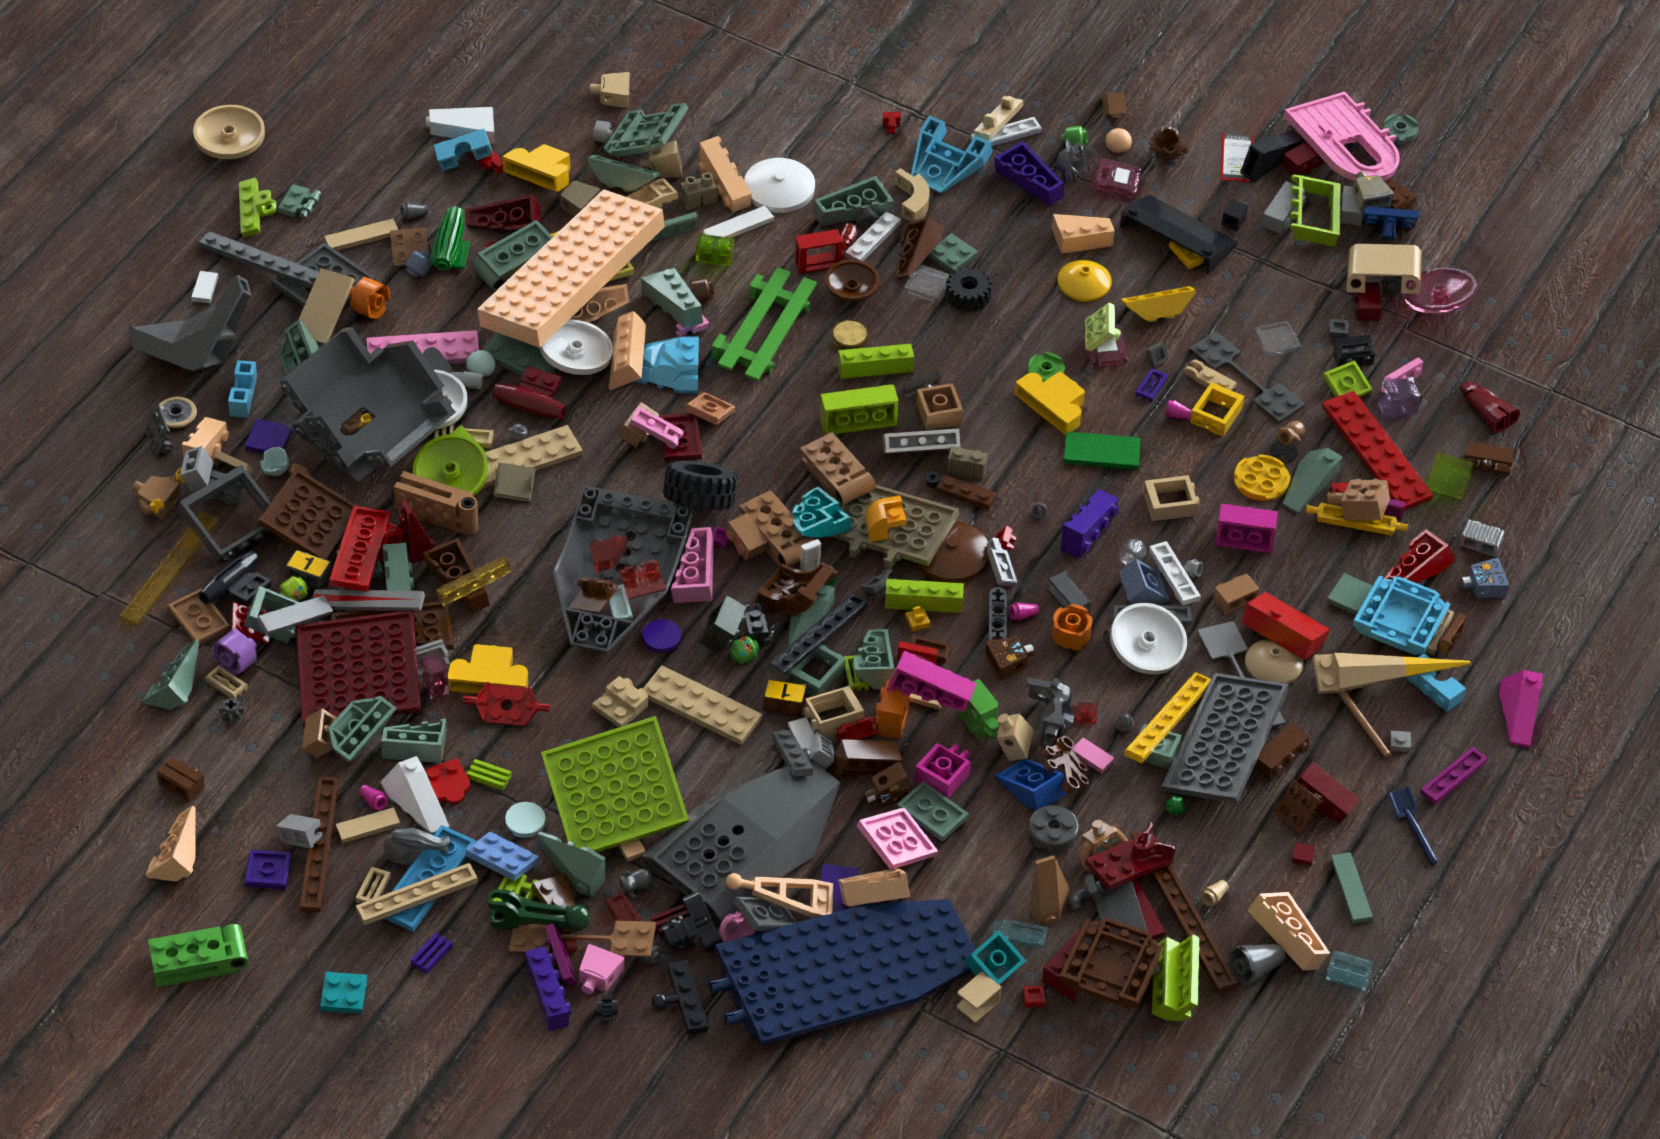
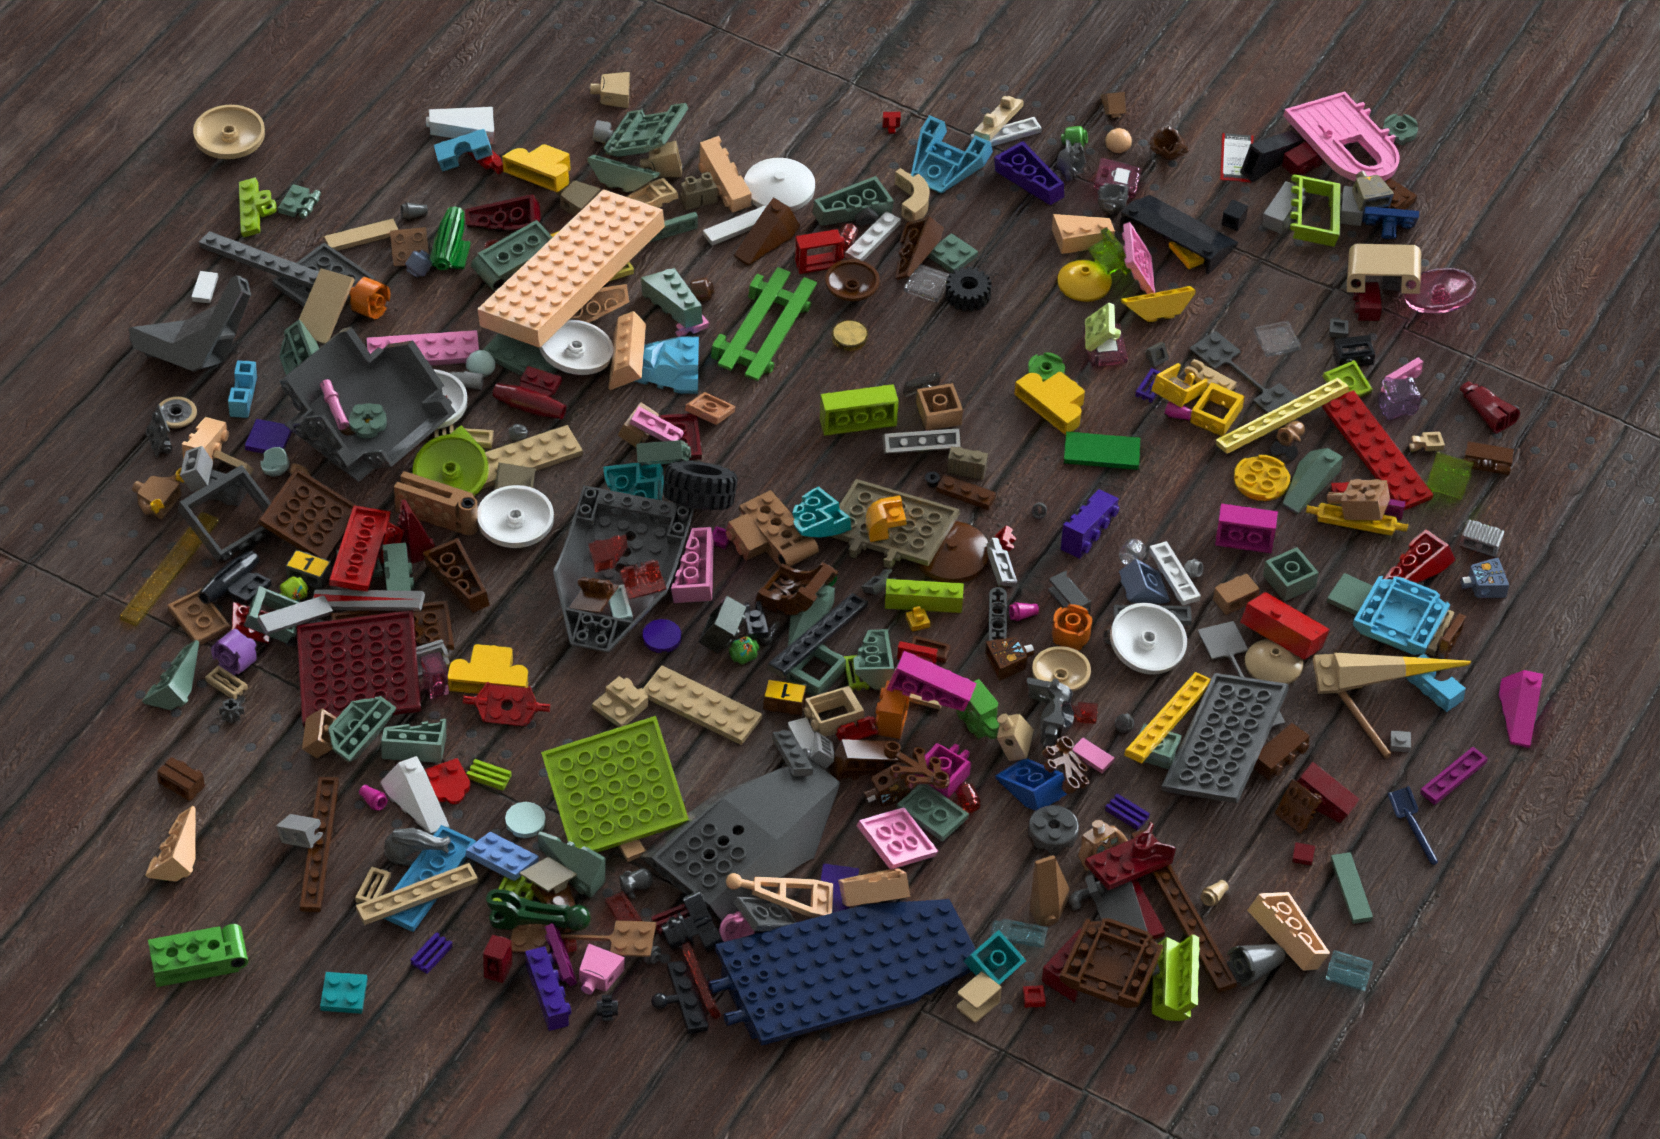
(268, 869): dark purple tile -> none
(332, 399): none -> bright pink pin
(365, 411): none -> sand green plate
(368, 825): tan tile -> none
(436, 359): dark grey tile -> none
(473, 580): clear yellow plate -> none
(497, 958): none -> dark red brick
(515, 516): none -> white dish
(549, 875): none -> dark tan piece
(636, 479): none -> teal brick
(663, 452): none -> sand green window
(701, 980): none -> clear red tile
(715, 249): clear neon green brick -> none
(770, 230): none -> reddish brown wedge
(810, 555): white tile -> none
(836, 469): medium nougat hinge -> none
(875, 361): lime brick -> none
(937, 778): none -> reddish brown plant
(968, 797): none -> clear red brick
(1064, 664): none -> tan dish
(1109, 253): none -> clear neon green bracket
(1112, 197): none -> dark grey hair
(1129, 809): none -> dark purple tile
(1138, 259): none -> bright pink plate
(1170, 510): tan window -> none
(1174, 389): none -> yellow window
(1175, 805): green plate -> none
(1282, 415): none -> light yellow plate
(1290, 574): none -> sand green brick
(1429, 440): none -> tan plate

